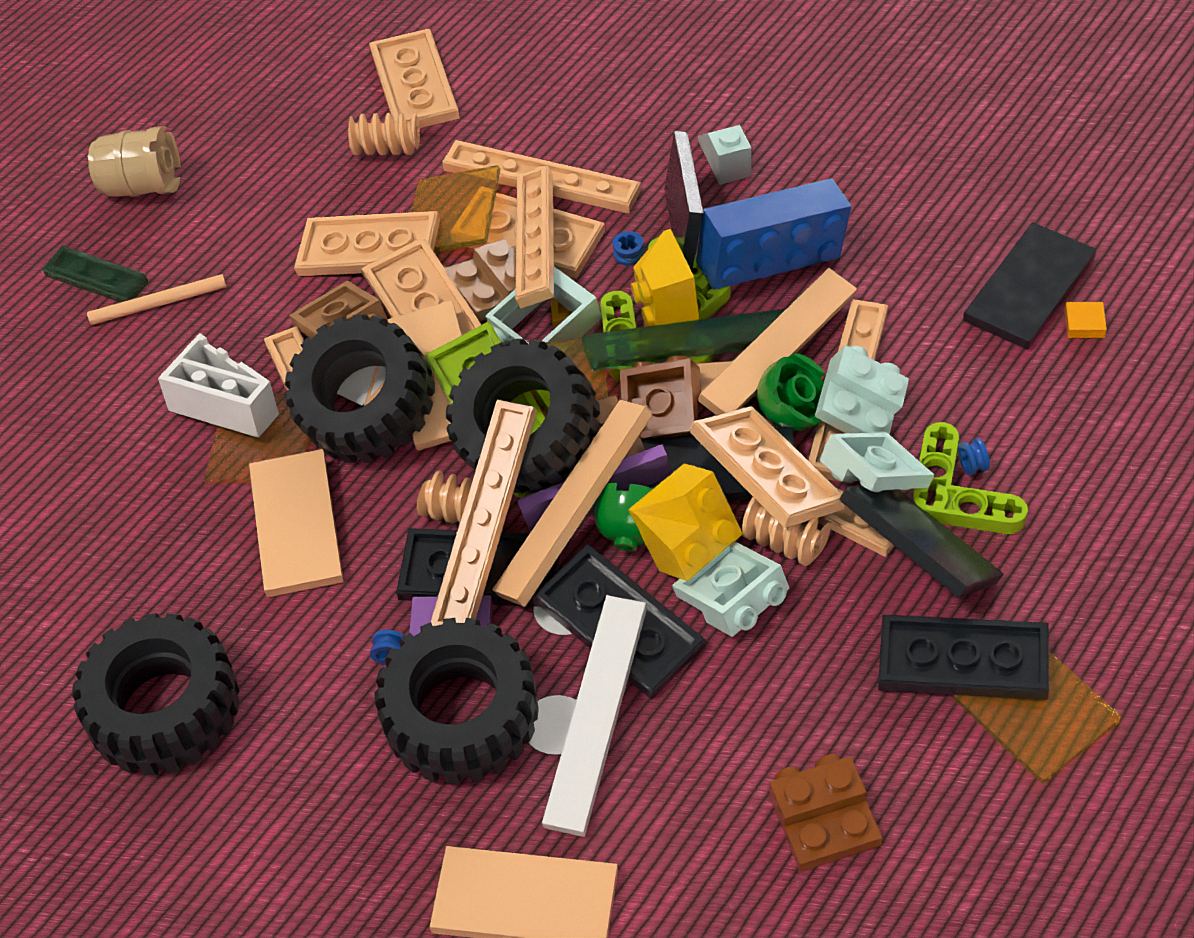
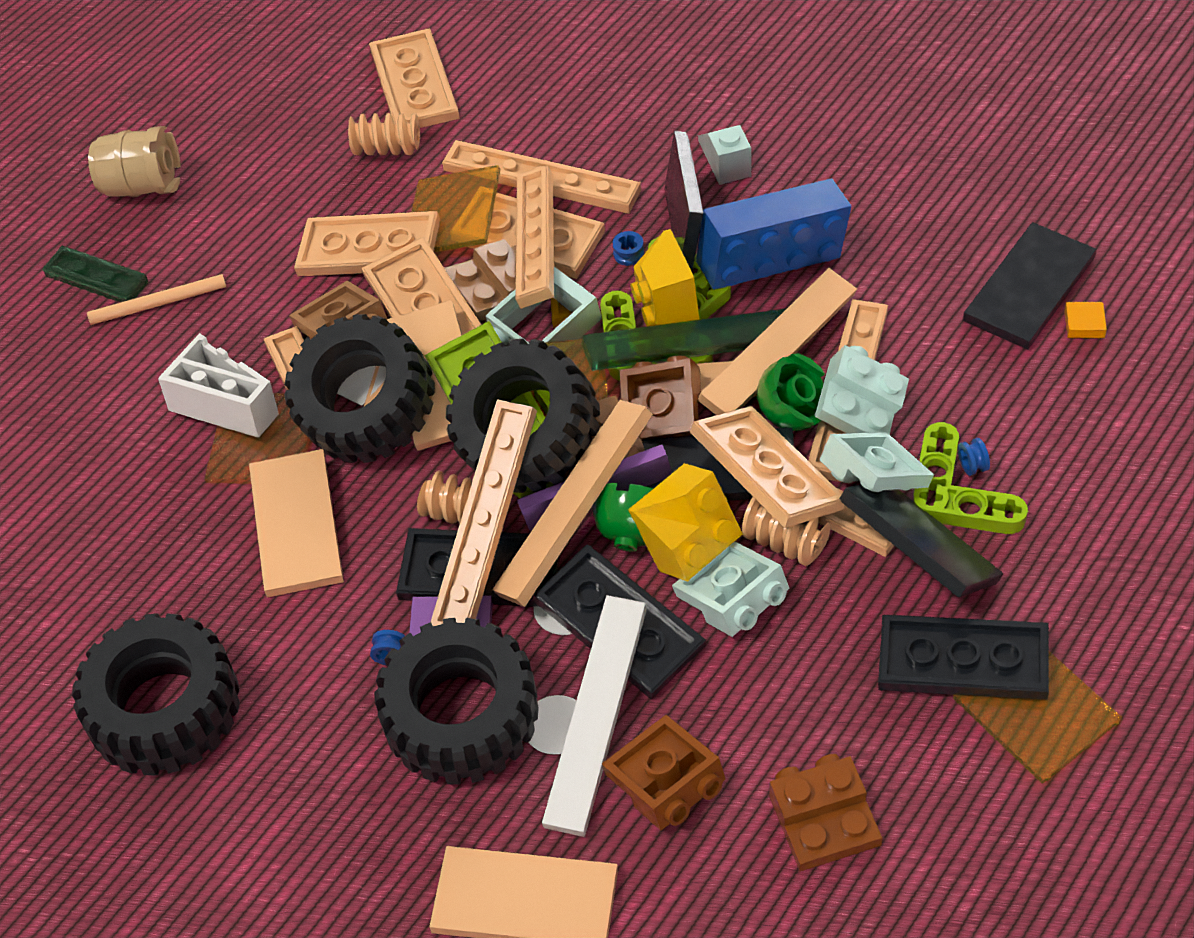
(665, 772): none -> dark orange plate

